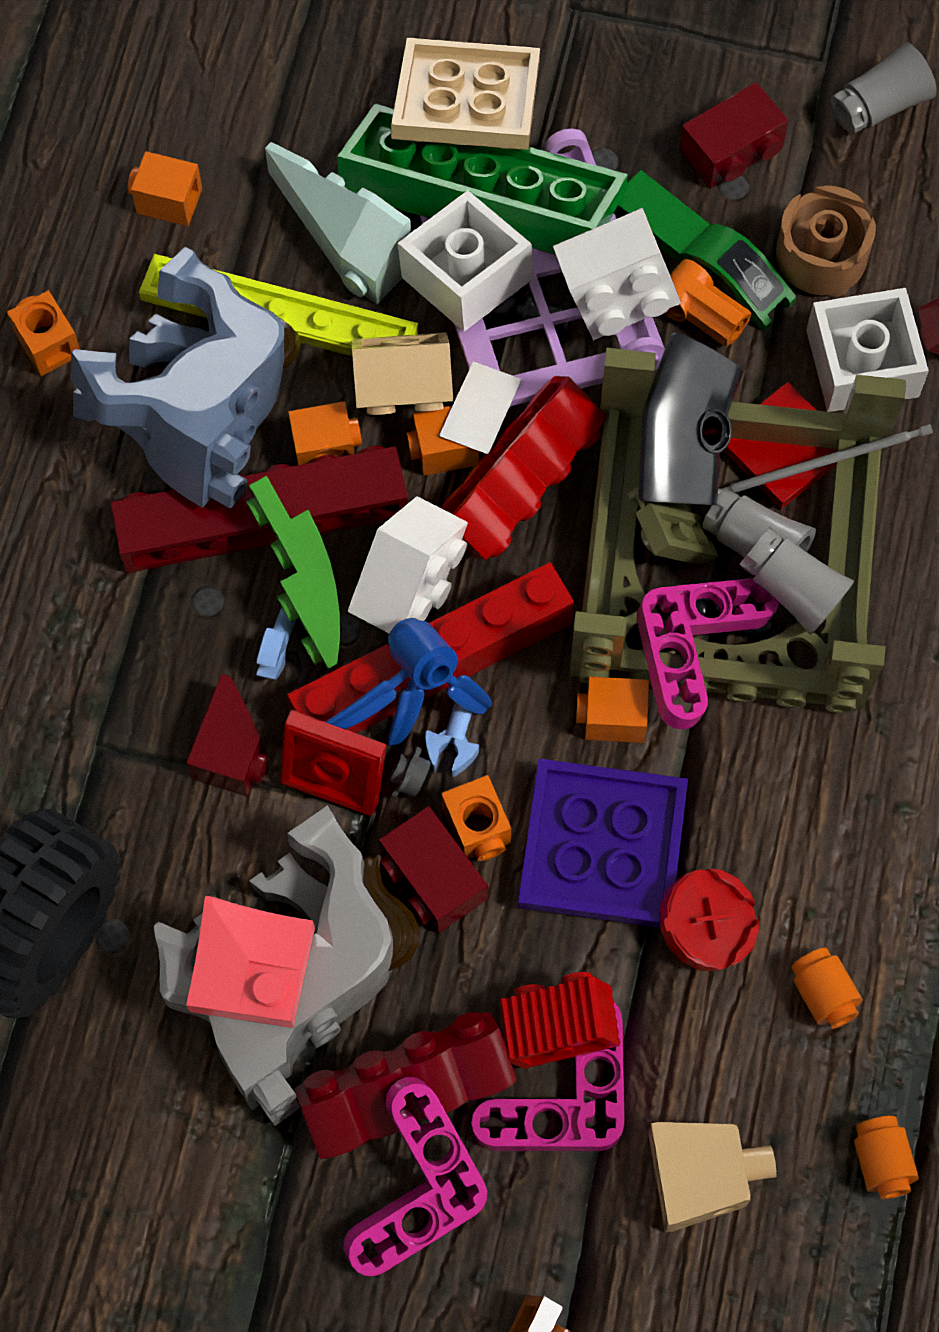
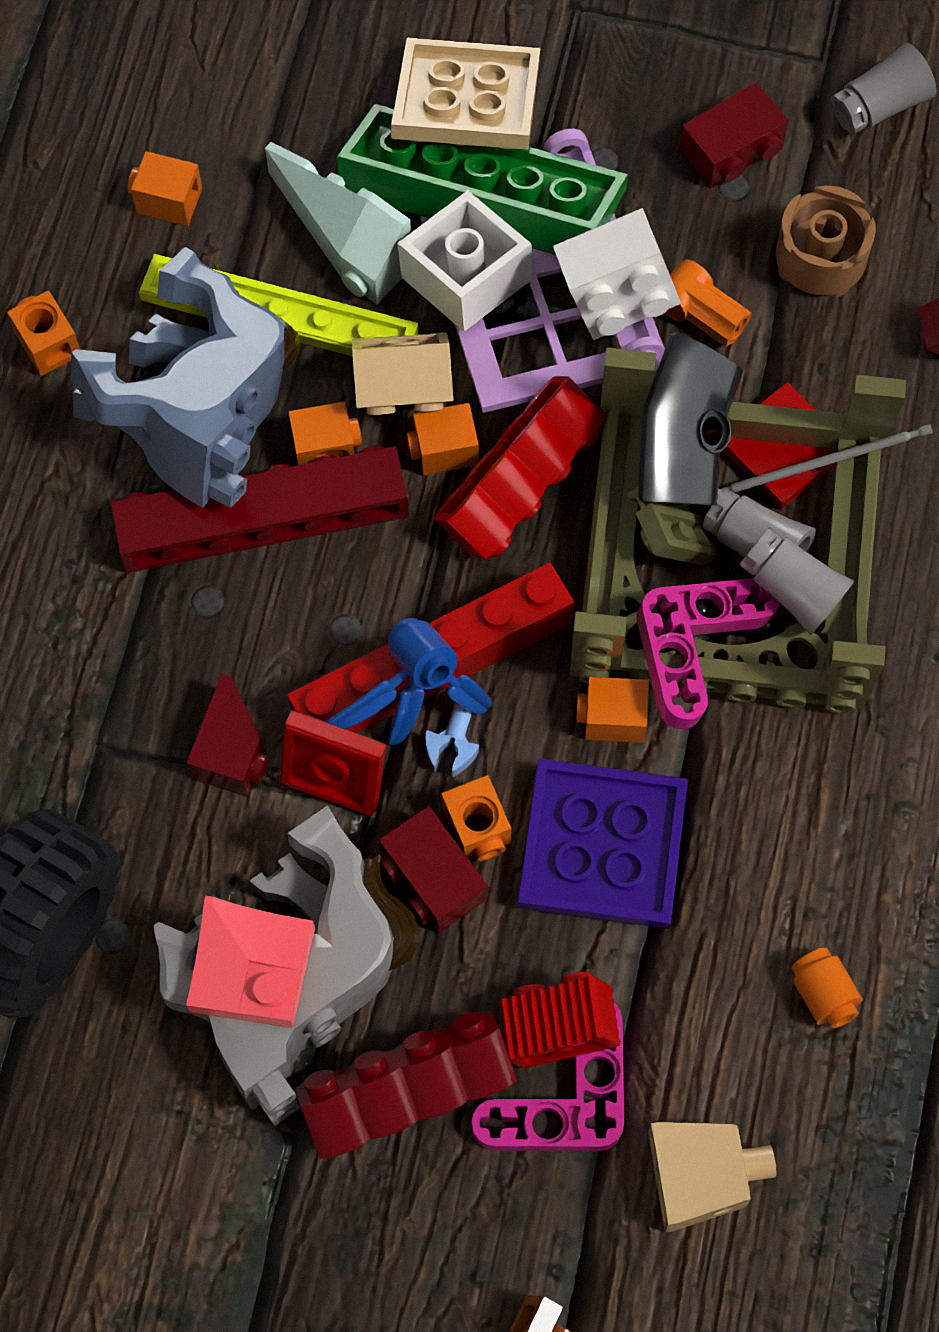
(273, 647): light blue bar -> none
(312, 589): bright green slope -> none
(408, 773): dark grey plate -> none
(409, 565): white brick -> none
(434, 1194): dark pink beam -> none
(480, 407): white sticker -> none
(709, 919): red tile -> none
(715, 246): green piece -> none
(865, 337): white brick -> none
(885, 1157): orange brick -> none

